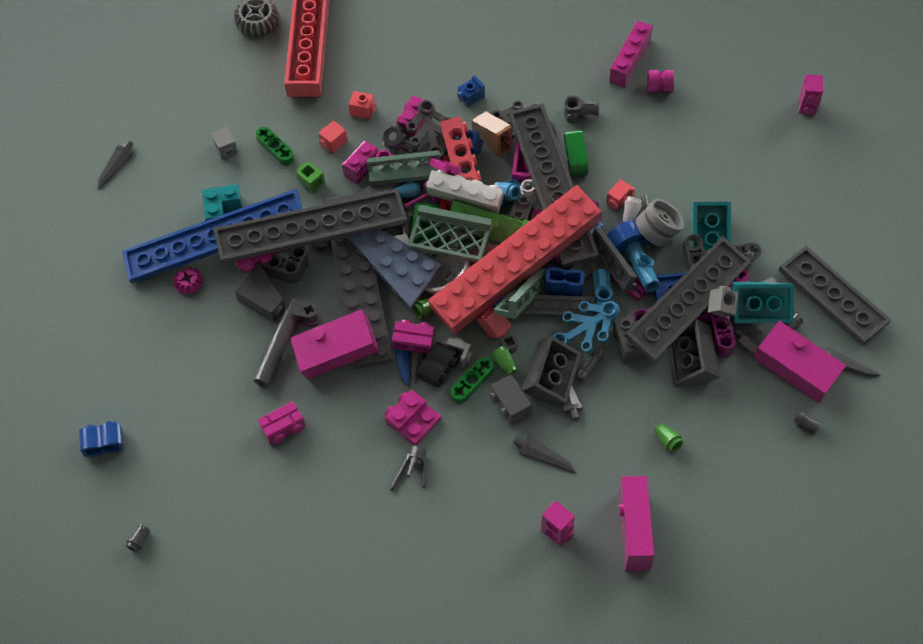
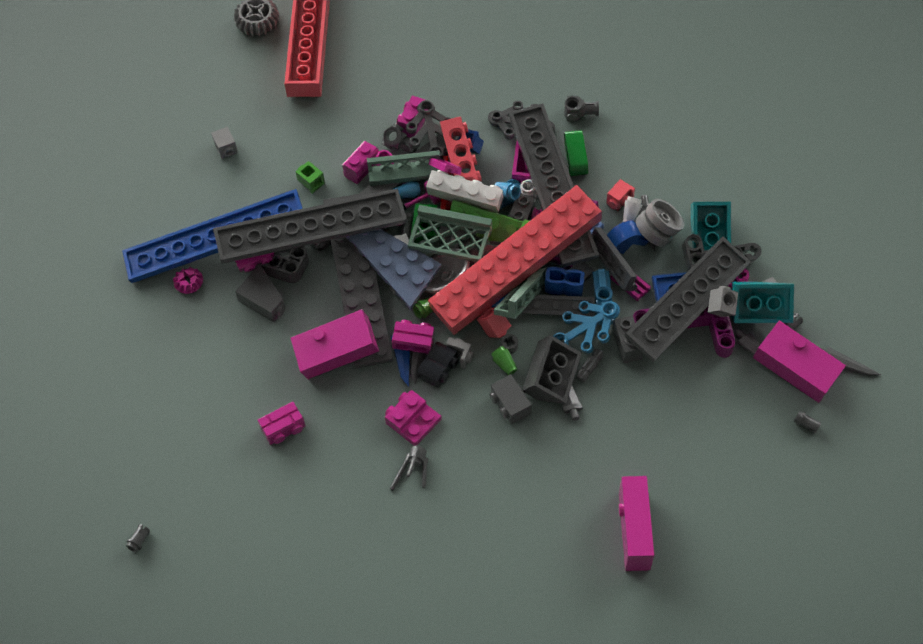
(101, 439): blue brick -> none
(118, 158): dark grey bar -> none
(221, 200): teal brick -> none
(277, 152): green beam -> none
(294, 312): dark grey axle -> none
(332, 137): coral brick -> none
(362, 105): coral brick -> none
(471, 91): blue brick -> none
(471, 388): green beam -> none
(494, 133): medium nougat slope -> none
(537, 450): dark grey bar -> none
(558, 523): dark pink brick -> none
(630, 54): dark pink brick -> none
(642, 267): dark azure piece -> none
(660, 81): dark pink wheel -> none
(669, 438): bright green cone -> none
(694, 356): dark grey slope -> none
(811, 94): dark pink brick -> none
(834, 295): dark grey plate -> none

